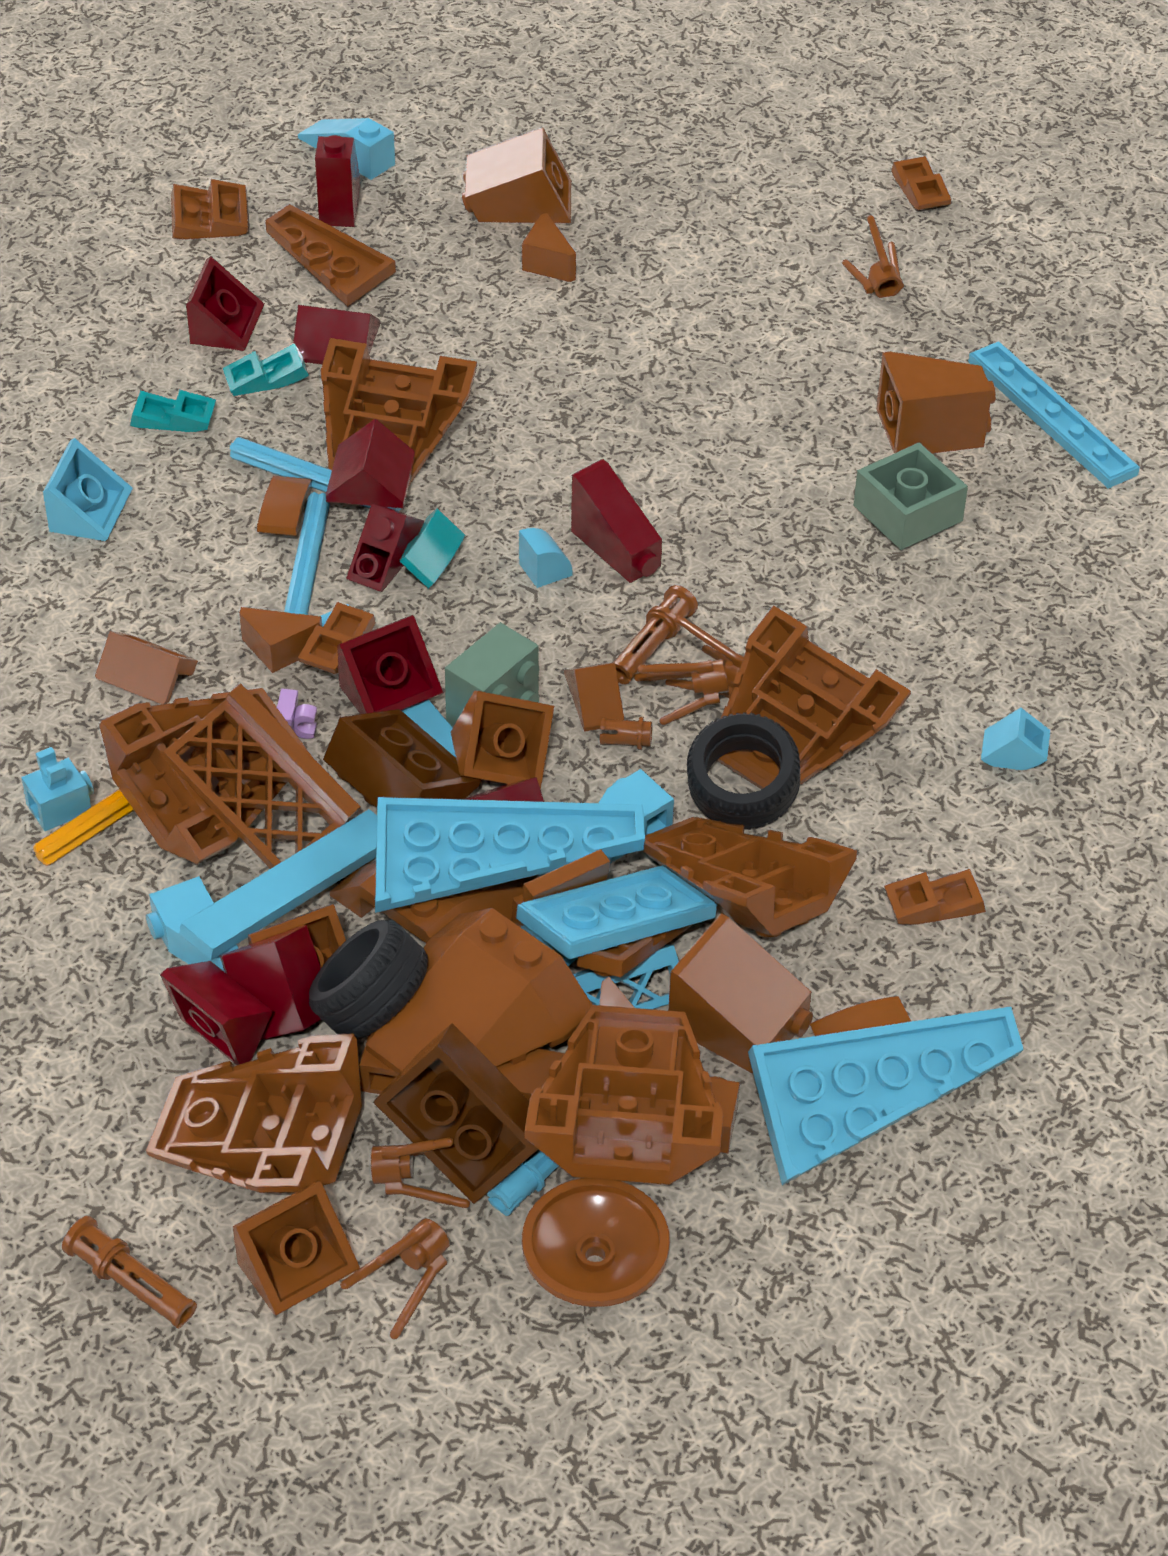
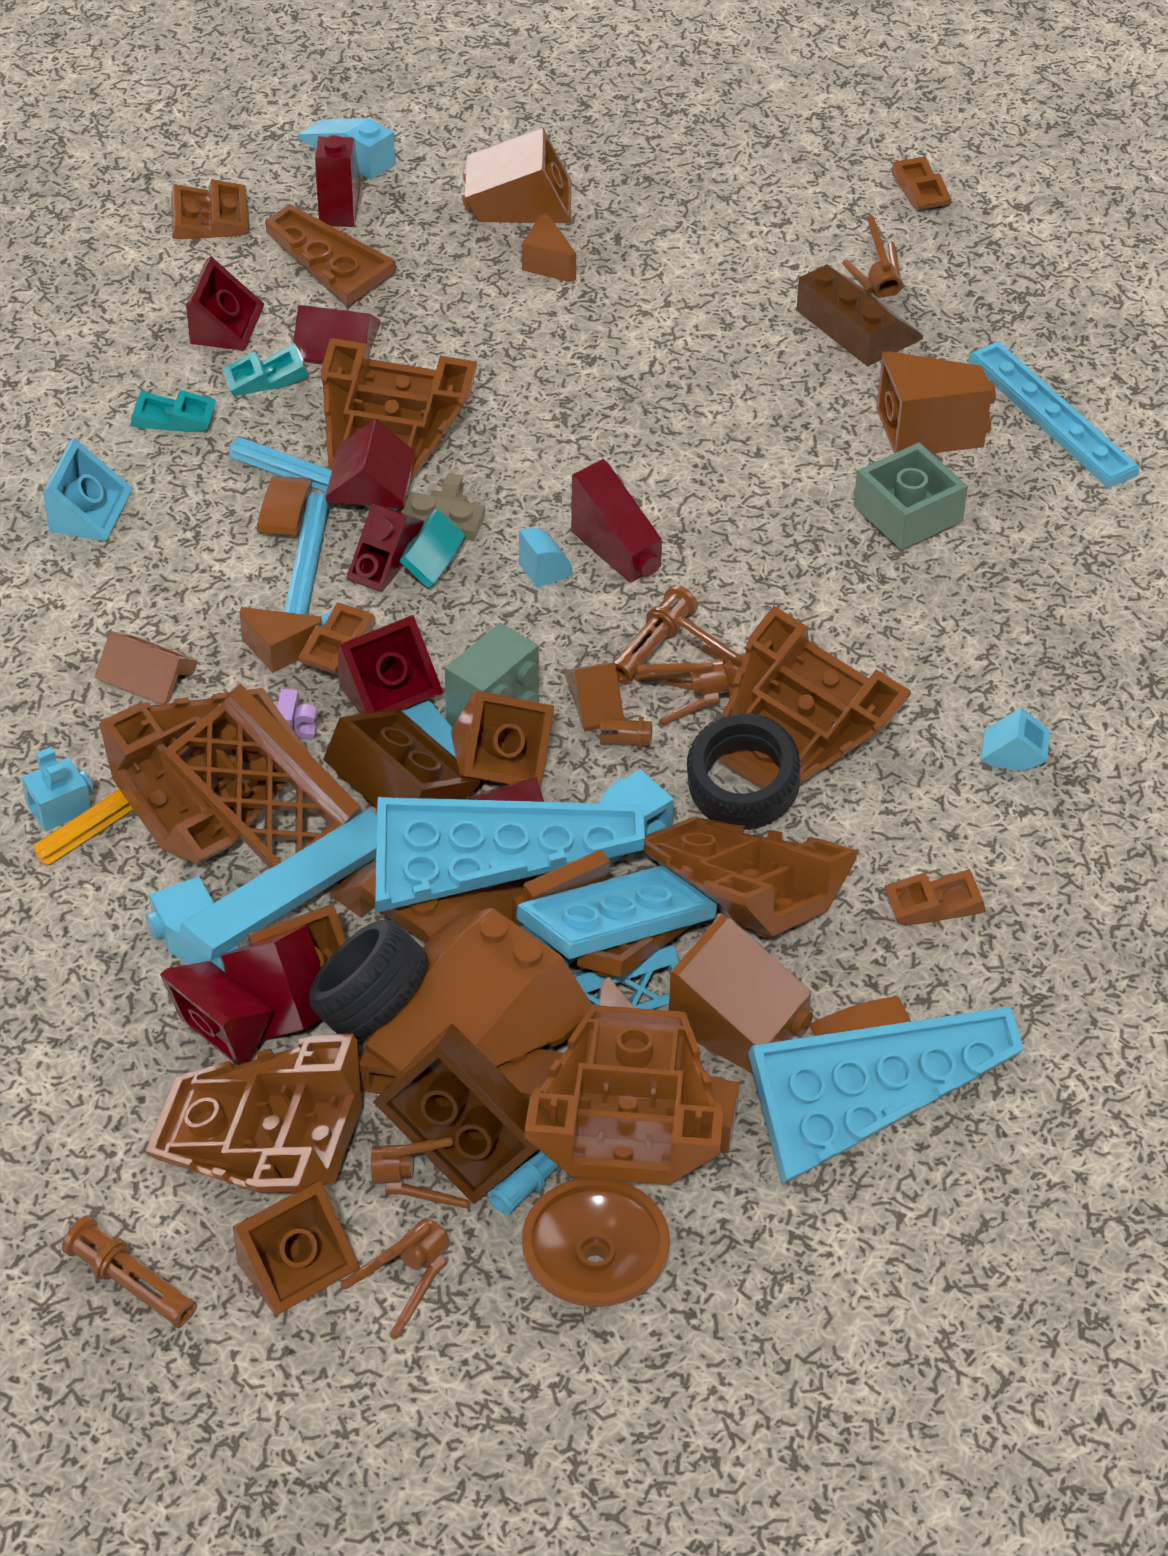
(451, 503): none -> dark tan hinge
(852, 315): none -> reddish brown slope

